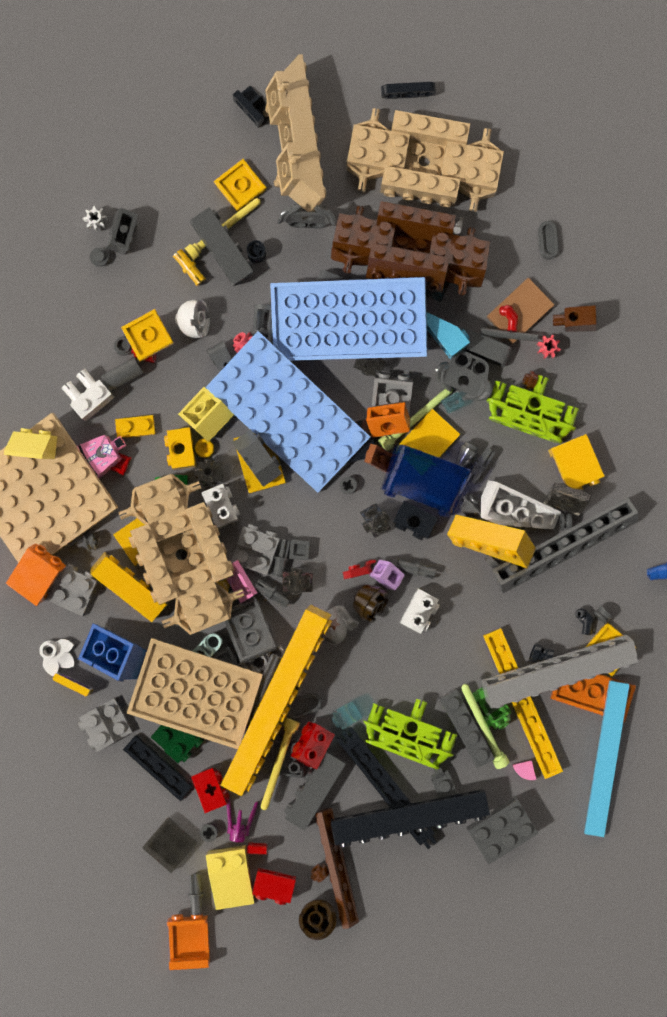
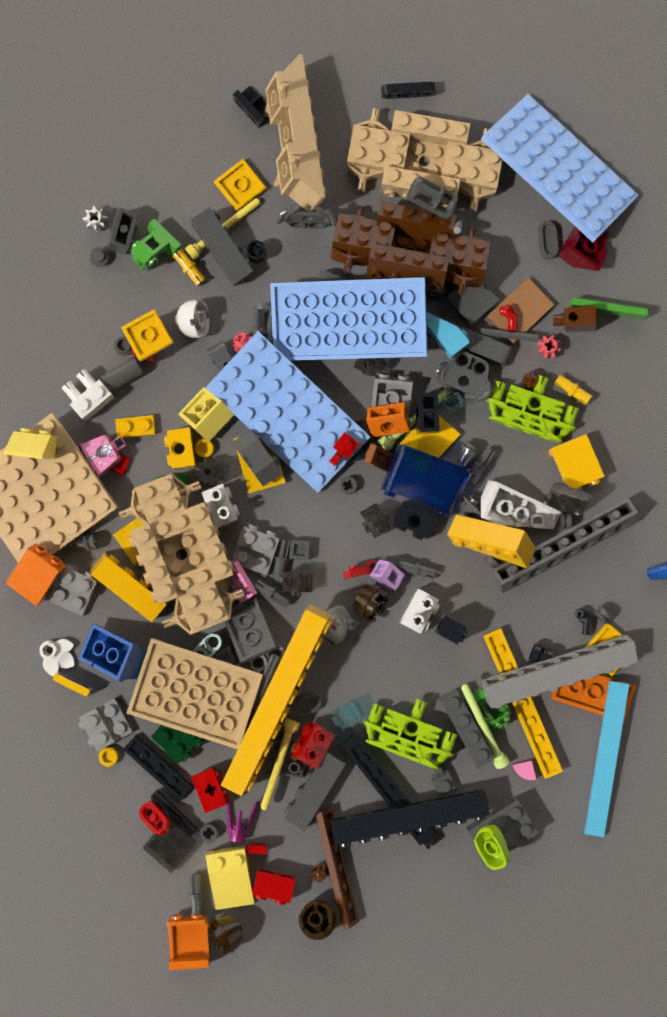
(108, 756): none -> yellow tile
(144, 255): none -> bright green tile
(156, 819): none -> red plate
(171, 810): none -> black axle
(226, 933): none -> dark brown cone
(345, 447): none -> red plate
(427, 413): none -> black brick
(431, 204): none -> dark grey piece
(451, 630): none -> black brick
(473, 303): none -> dark grey tile
(492, 847): none -> lime piece
(559, 167): none -> light blue plate
(573, 389): none -> yellow pin
(582, 252): none -> dark red wedge
(611, 308): none -> bright green tile

